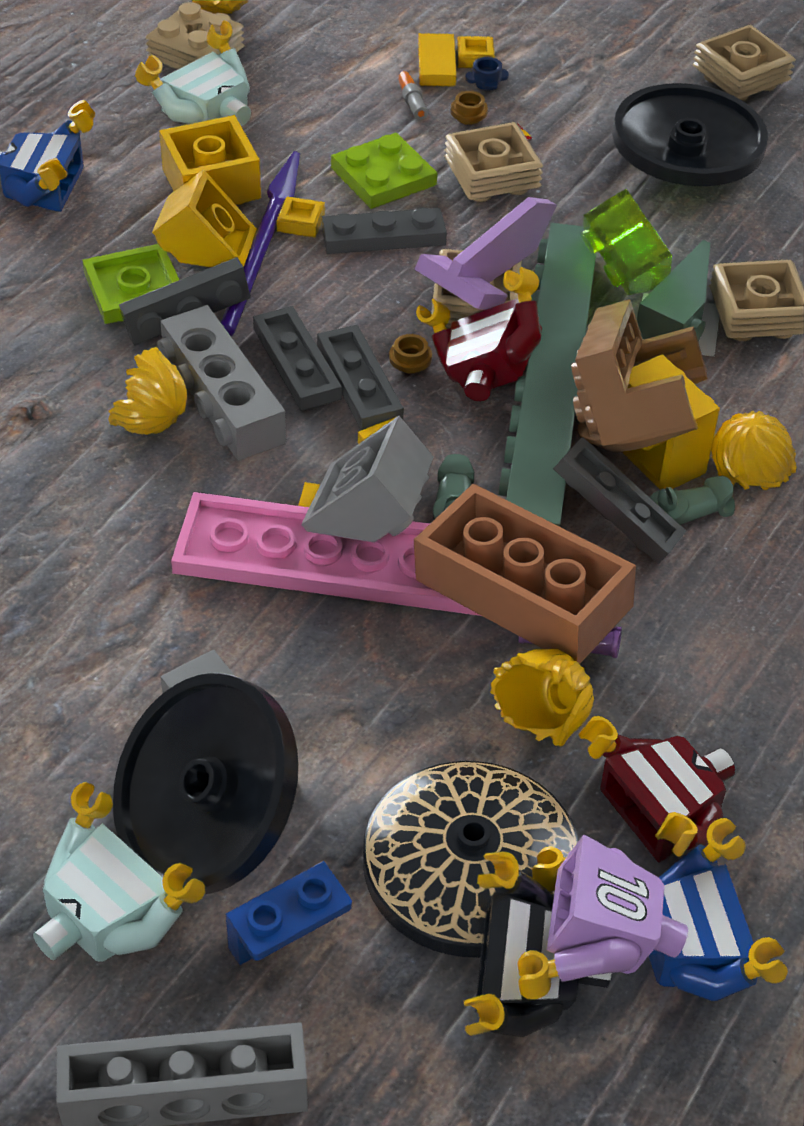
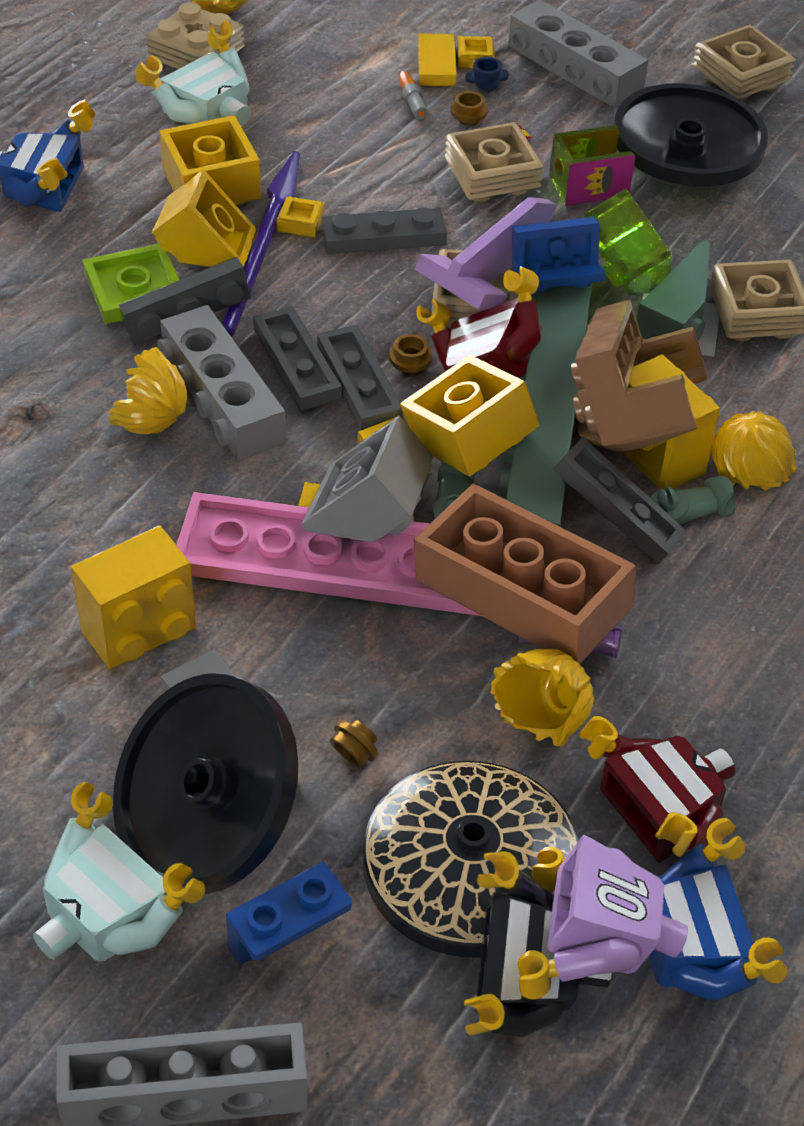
(134, 597): none -> yellow brick
(354, 742): none -> pearl gold plate
(383, 170): lime plate -> none
(471, 414): none -> yellow brick
(559, 252): none -> blue bracket
(577, 53): none -> light grey brick
(588, 165): none -> piece

